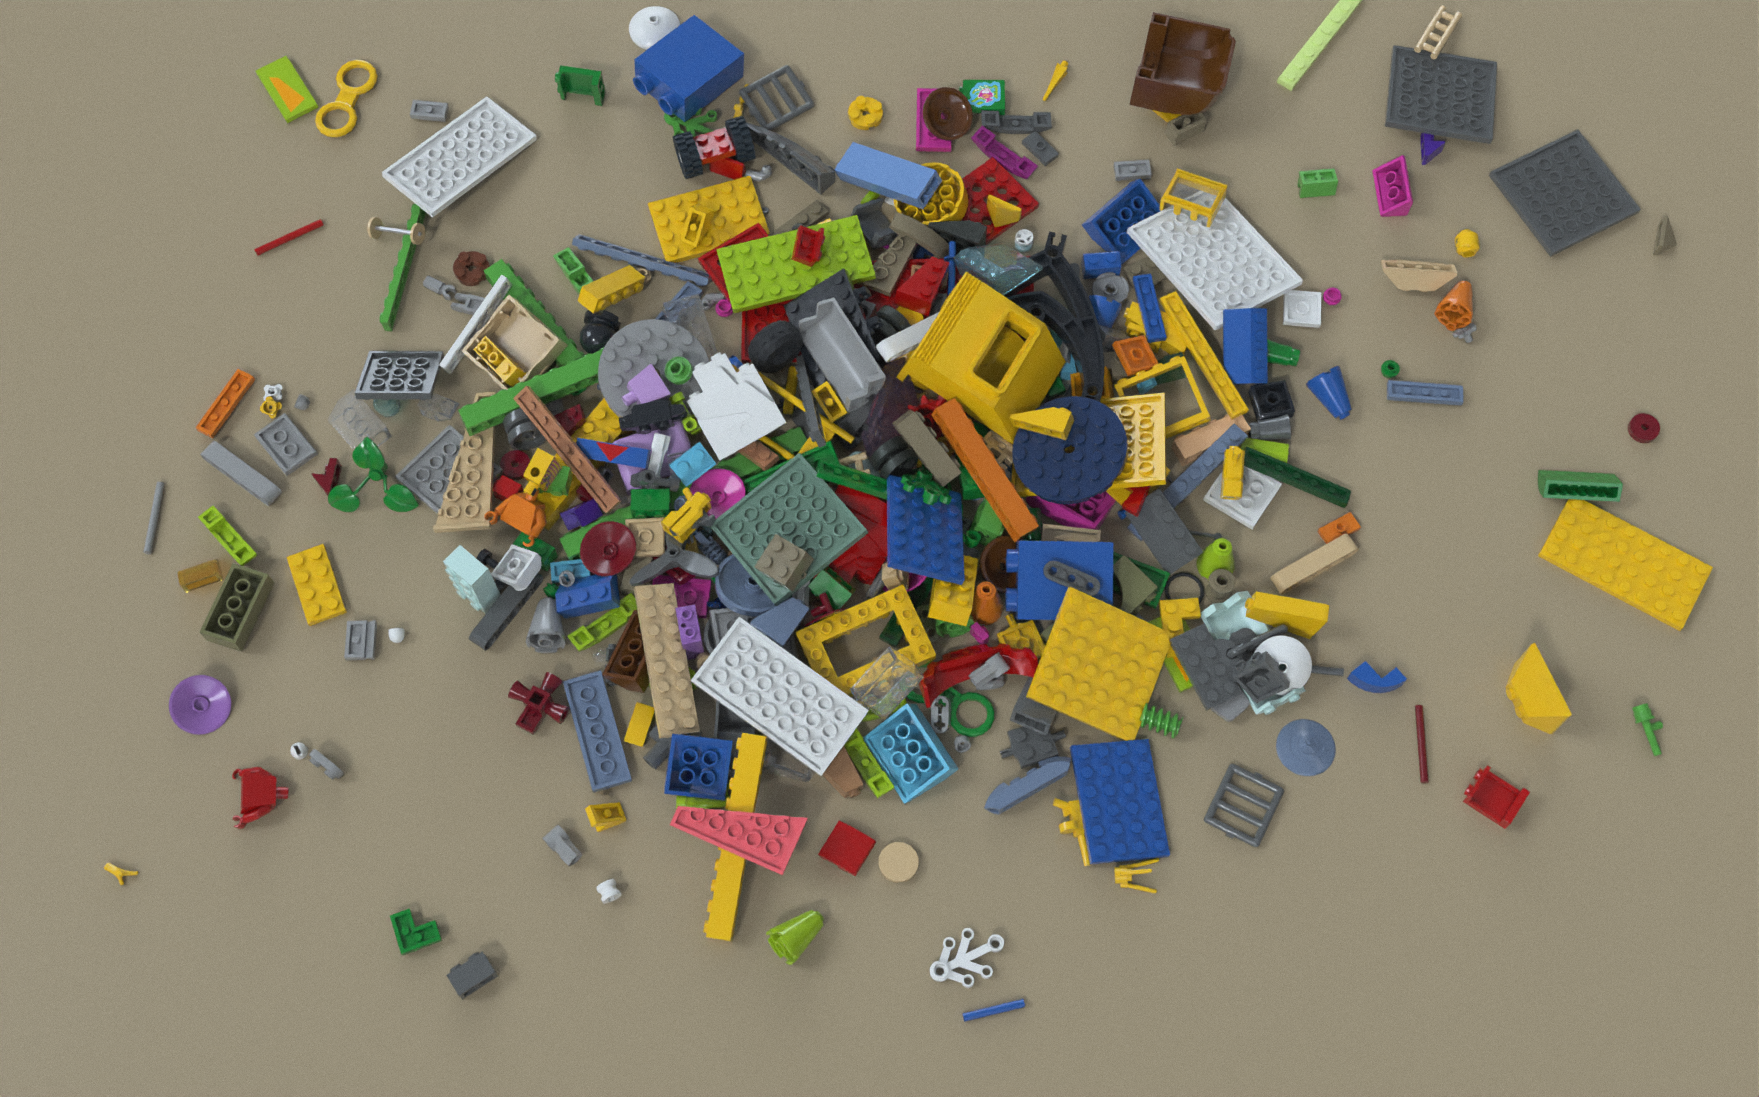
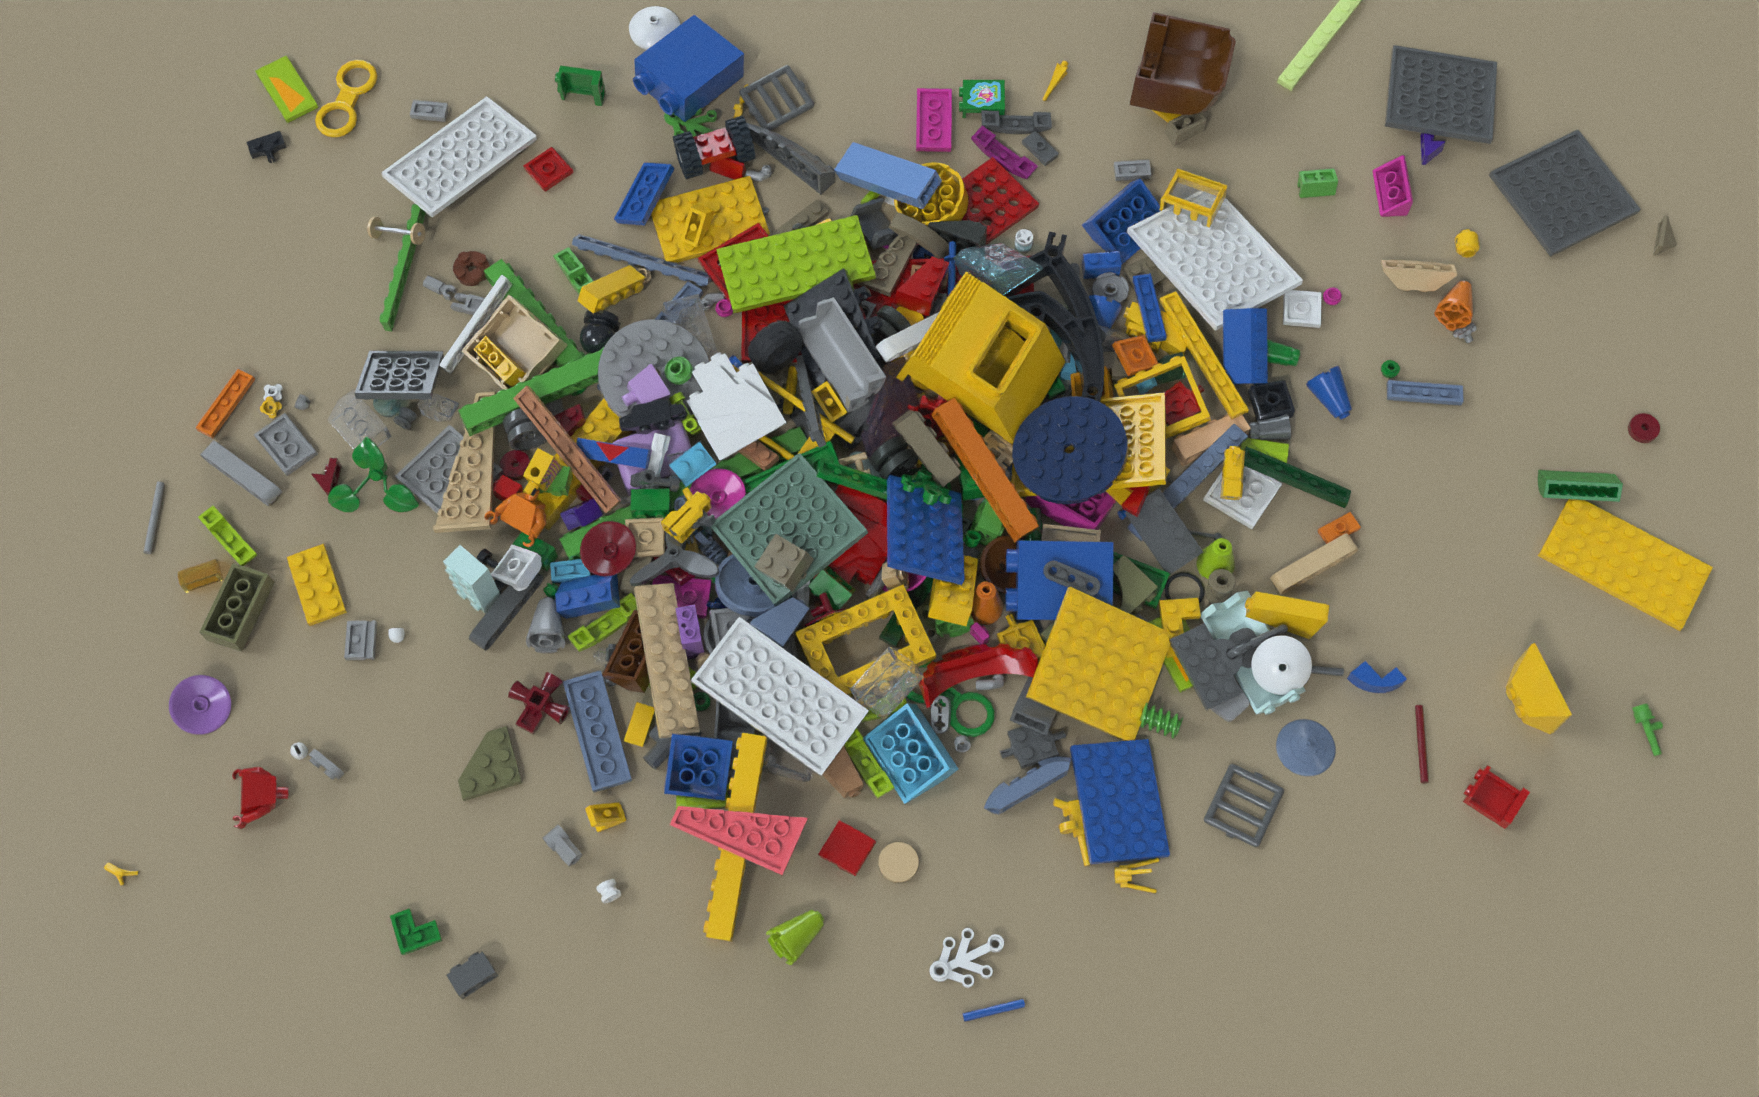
(266, 146): none -> black plate
(288, 237): red bar -> none
(405, 418): none -> dark grey wheel
(491, 766): none -> olive plate
(548, 169): none -> red tile
(563, 581): light grey hinge -> none
(644, 193): none -> blue plate
(702, 696): none -> green plate
(808, 245): red bracket -> none
(862, 104): yellow plate -> none
(956, 114): reddish brown dish -> none
(991, 669): light grey piece -> none
(1002, 212): yellow slope -> none
(1046, 421): yellow slope -> none
(1180, 403): none -> red plate
(1260, 676): dark grey plate -> none
(1428, 34): tan bar -> none

